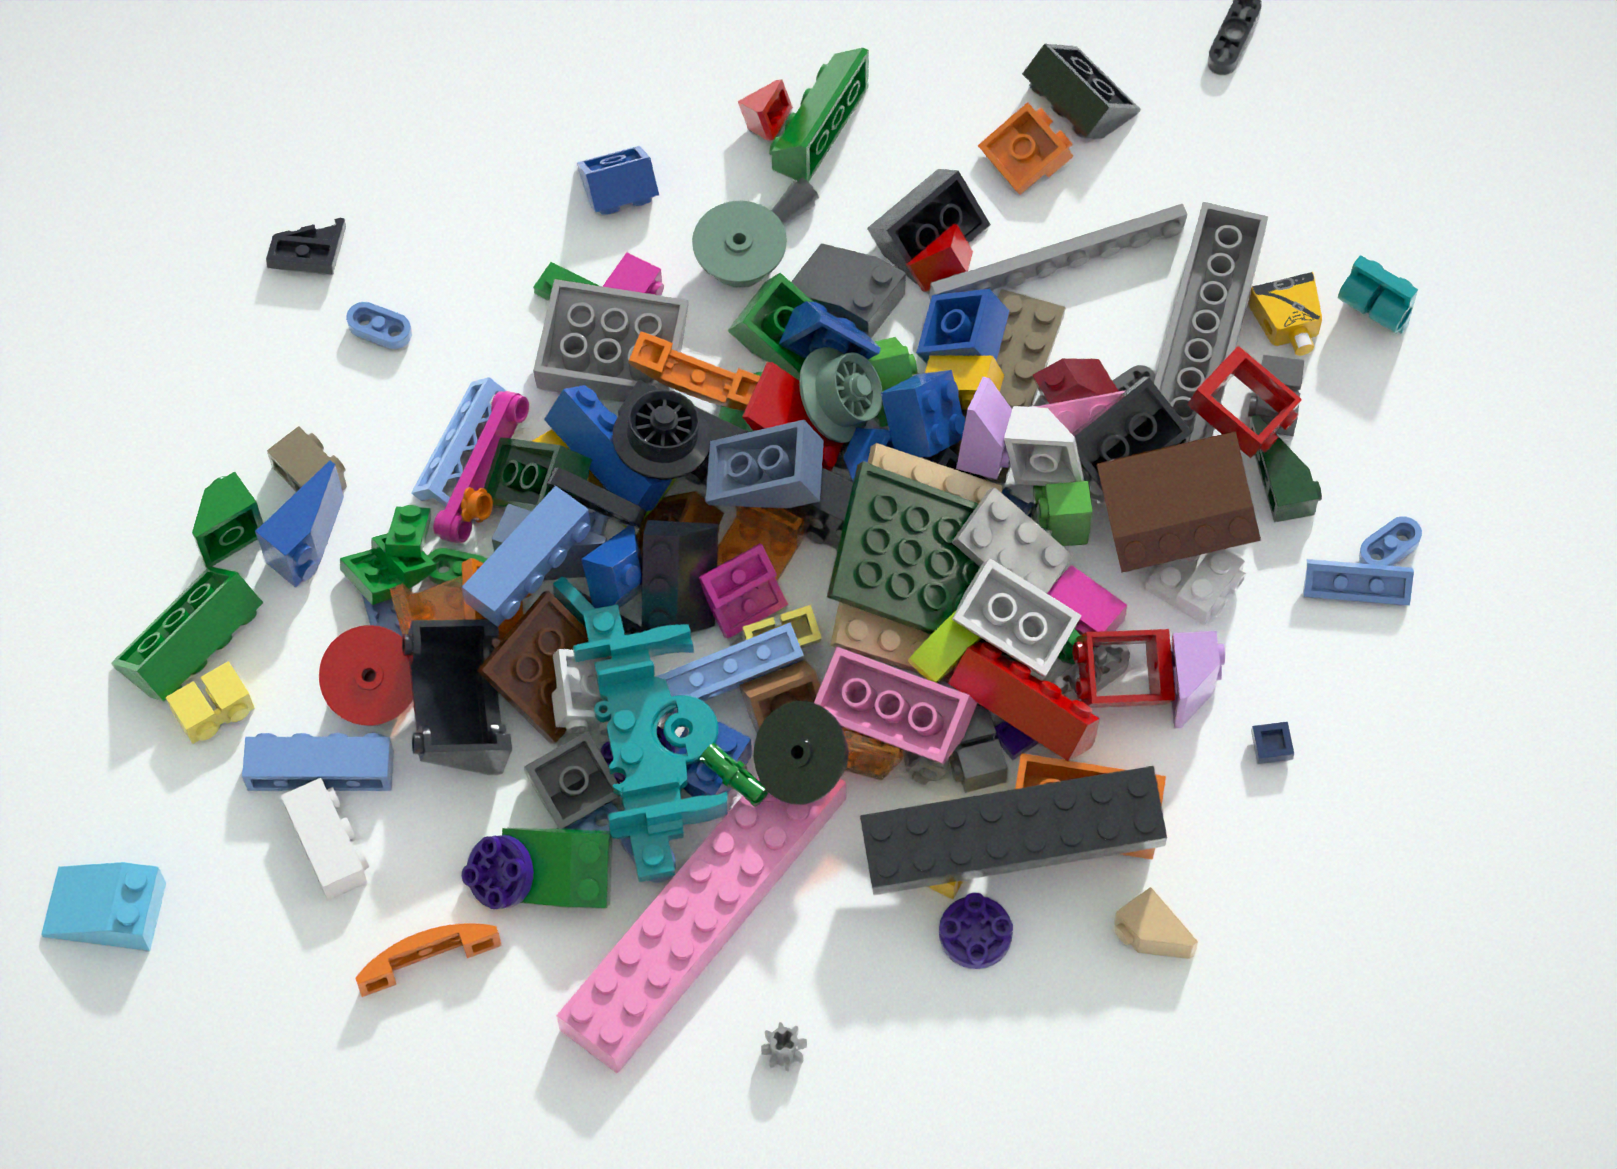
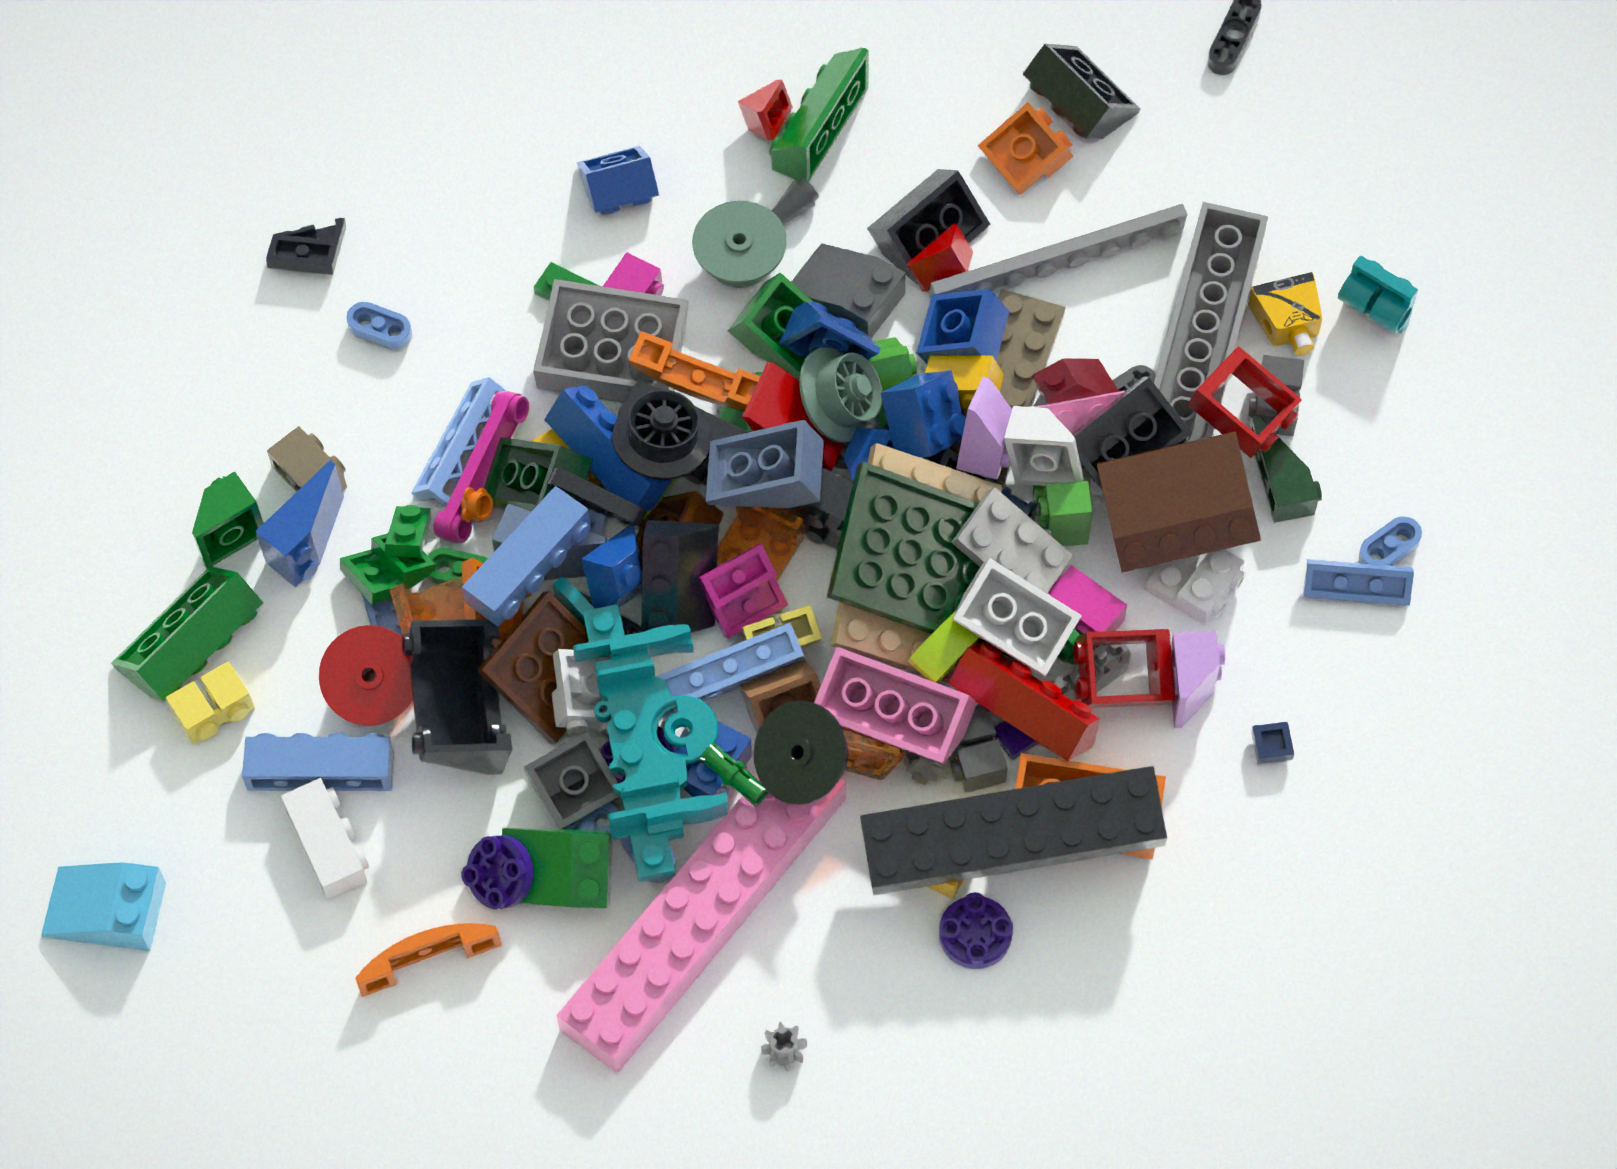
(1153, 927): tan slope -> none

